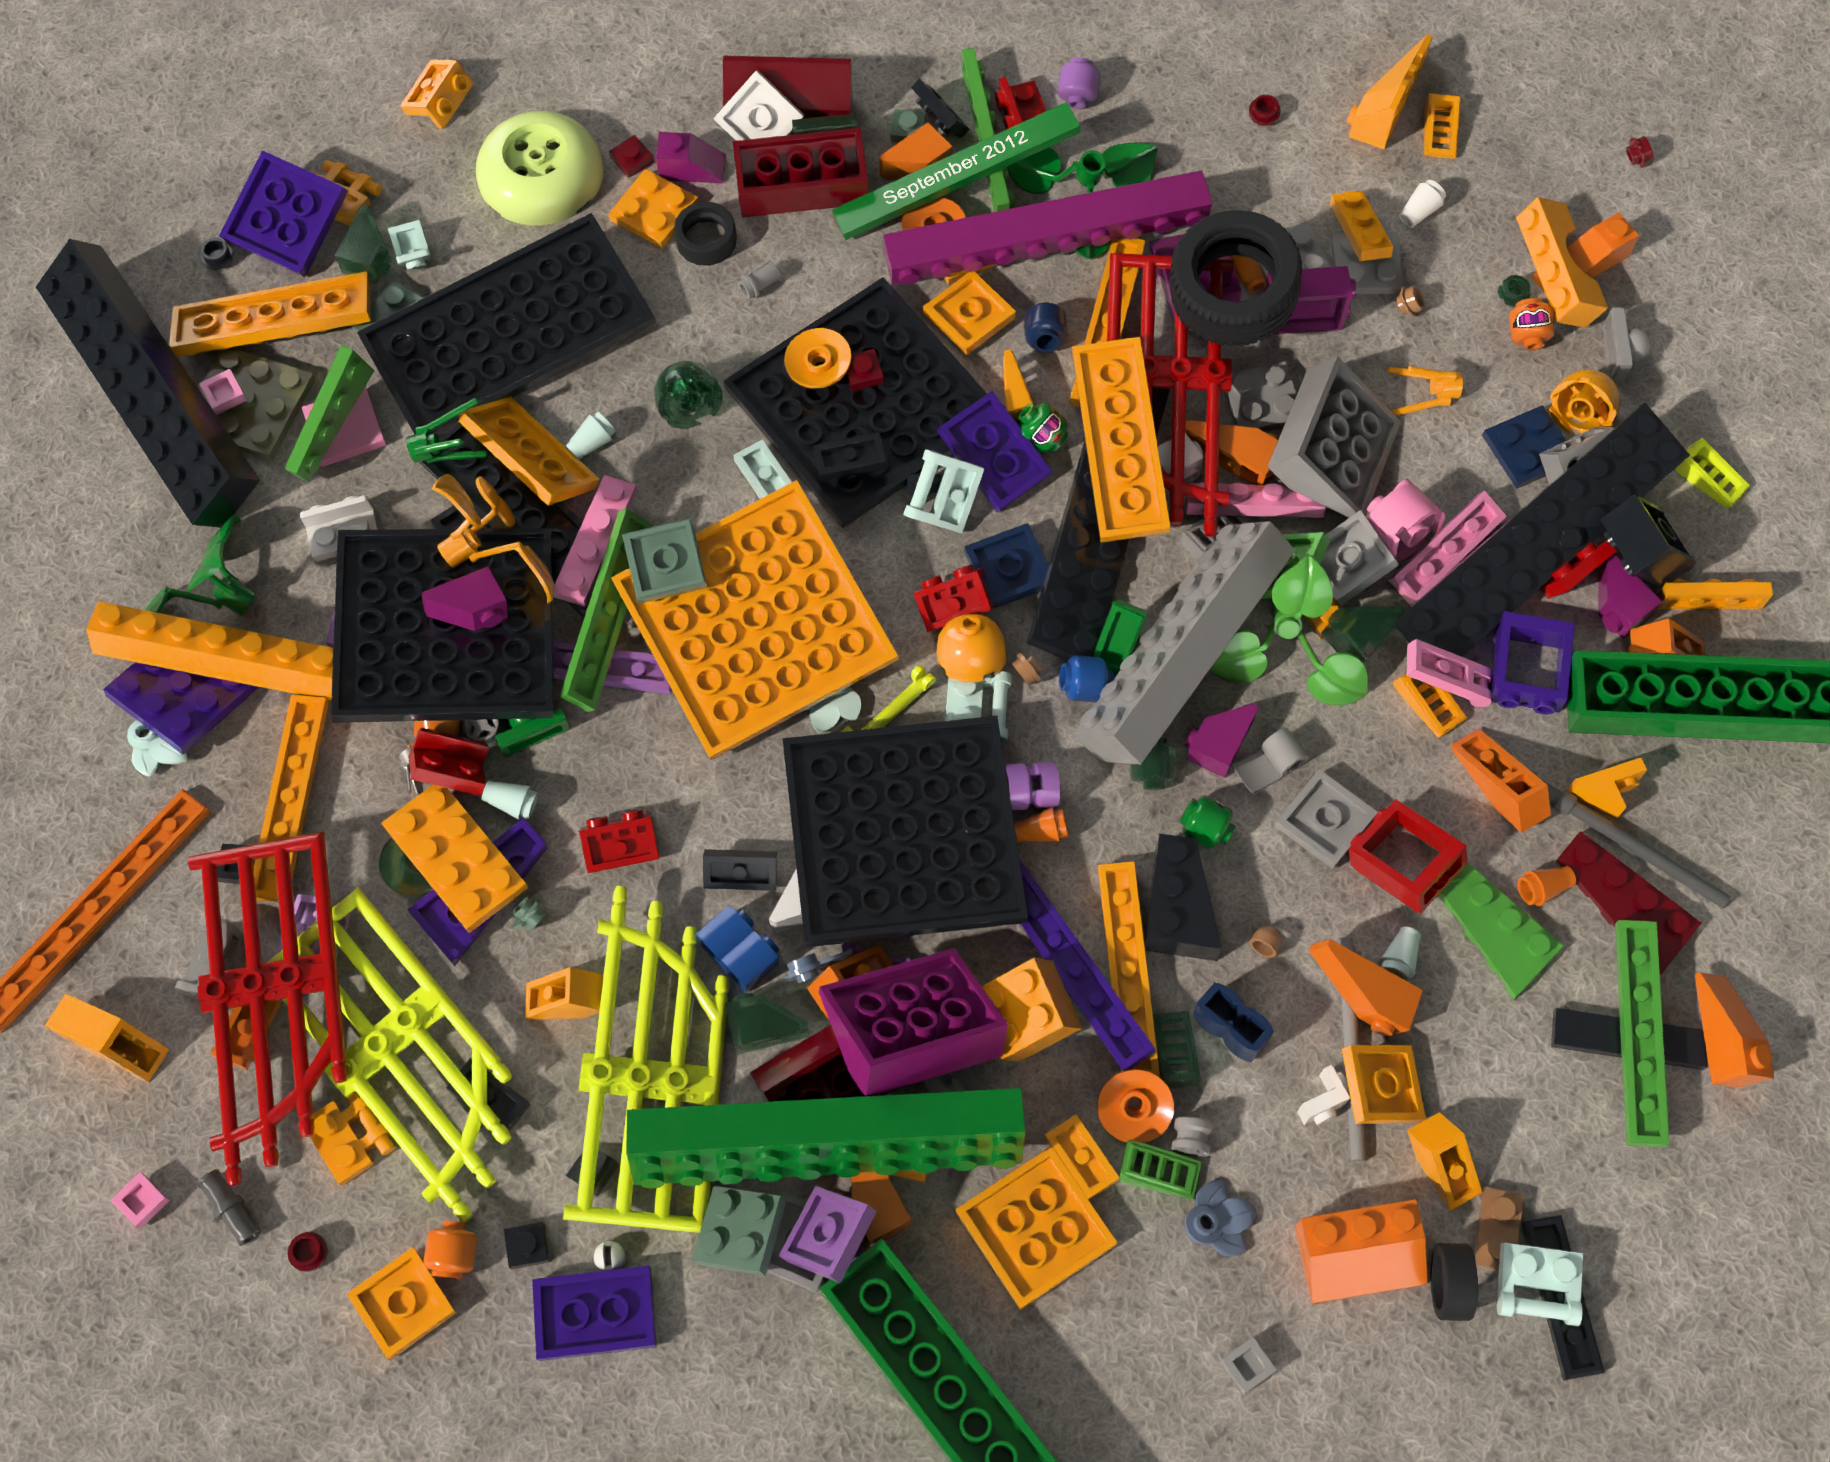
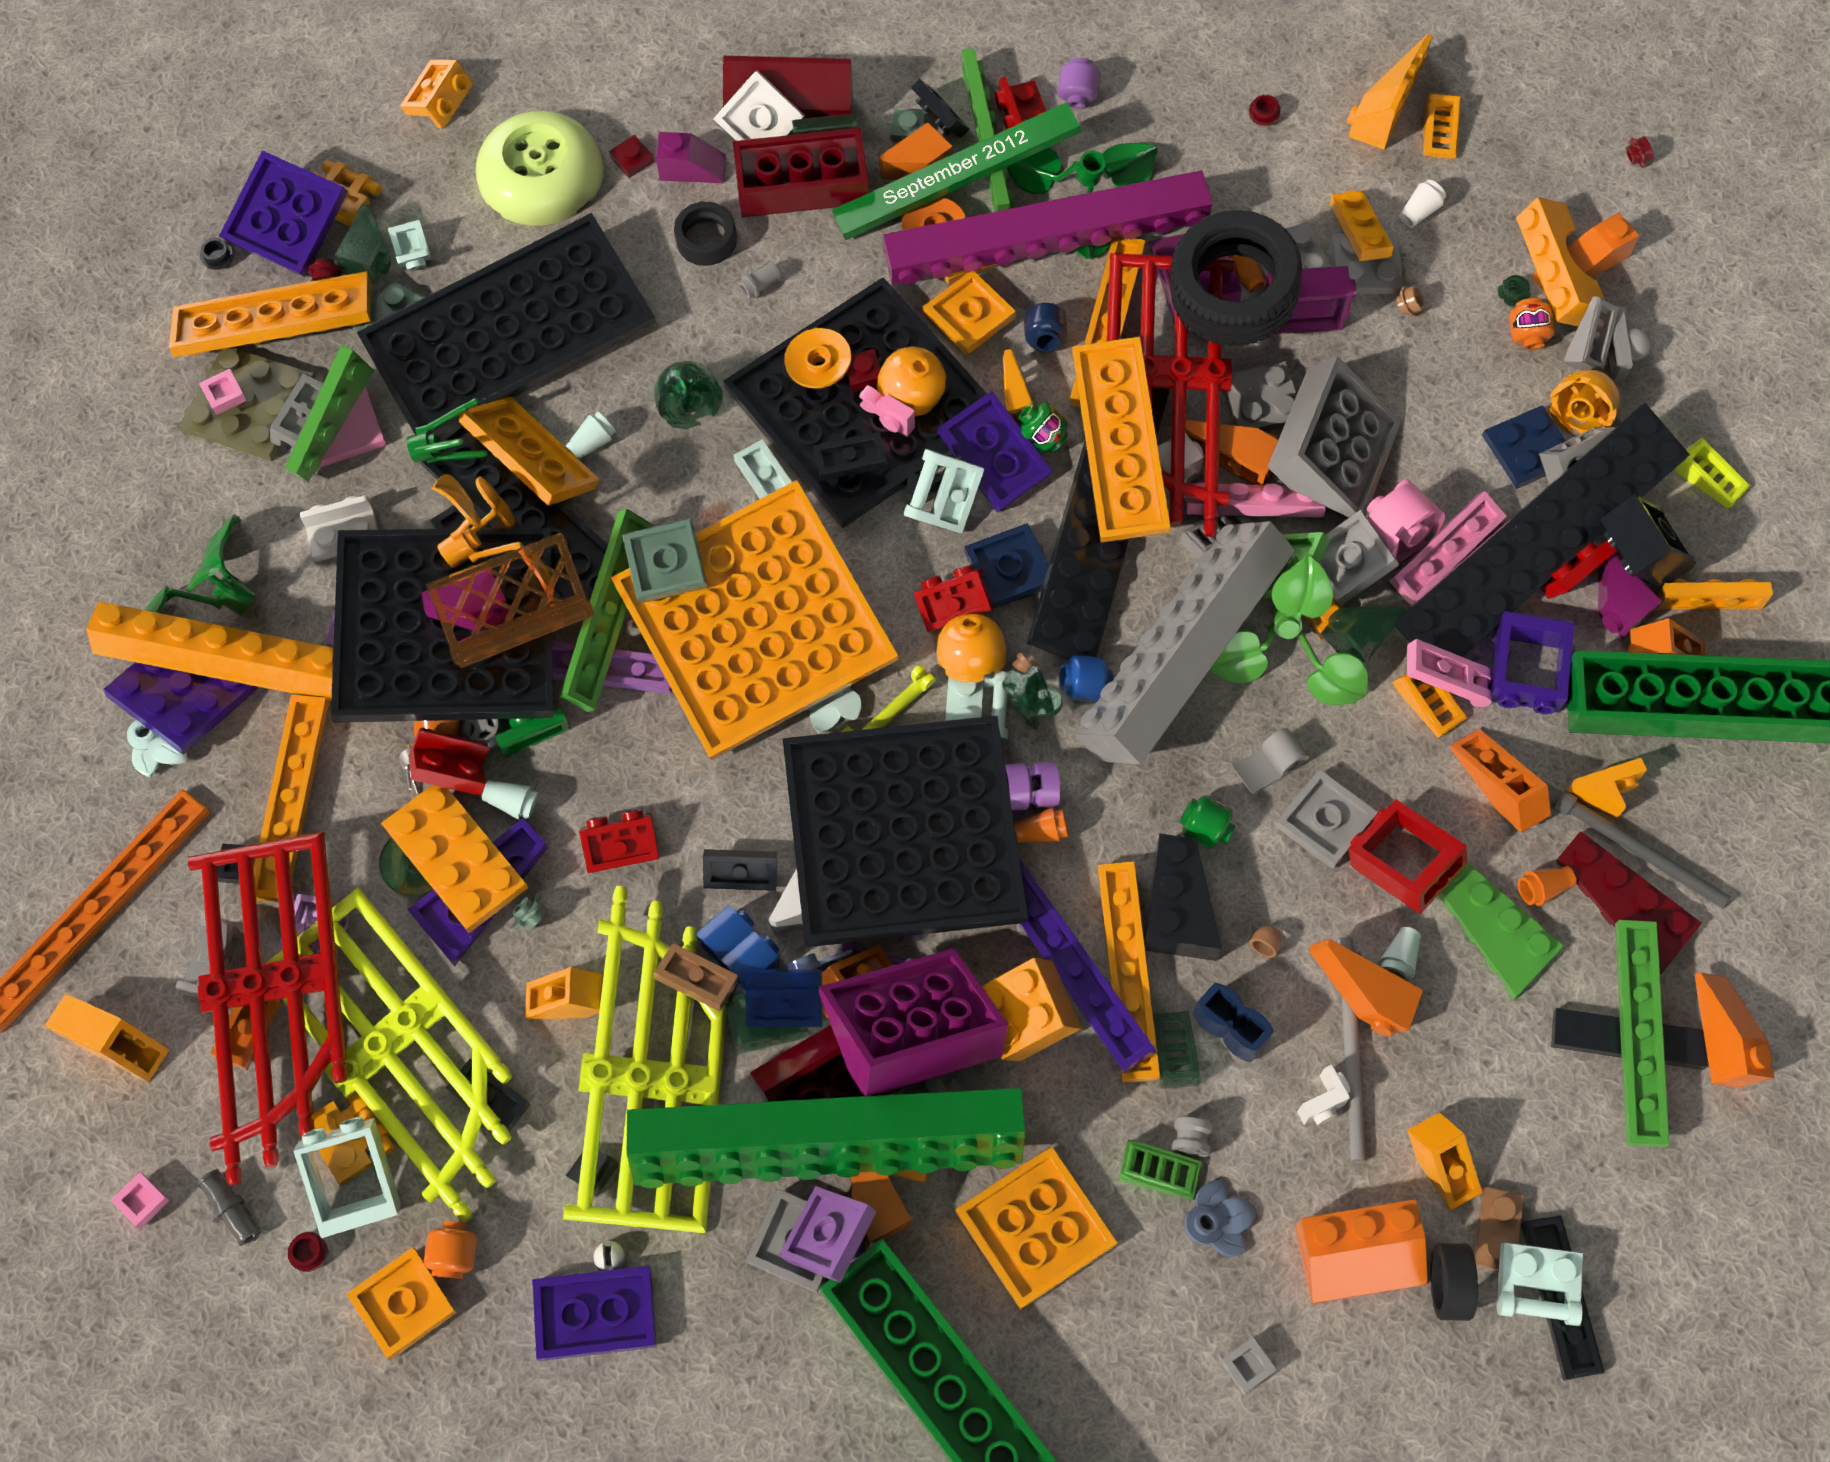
(147, 384): black brick -> none
(295, 411): none -> light grey hinge
(324, 269): none -> dark red plate
(358, 1213): none -> light aqua window
(519, 630): none -> clear orange fence
(526, 1245): black plate -> none
(586, 555): bright pink plate -> none
(651, 208): light orange plate -> none
(696, 977): none -> medium nougat plate
(739, 1230): sand green plate -> none
(783, 998): none -> clear blue plate
(892, 413): none -> bright pink plate
(913, 378): none -> light orange cylinder
(1032, 695): none -> clear green hips
(1082, 1157): light orange plate -> none
(1120, 634): green tile -> none
(1138, 1123): orange dish -> none
(1157, 768): clear green head -> none
(1220, 739): magenta slope -> none
(1383, 1084): light orange plate -> none
(1443, 384): light orange plant -> none
(1591, 346): none -> light grey slope

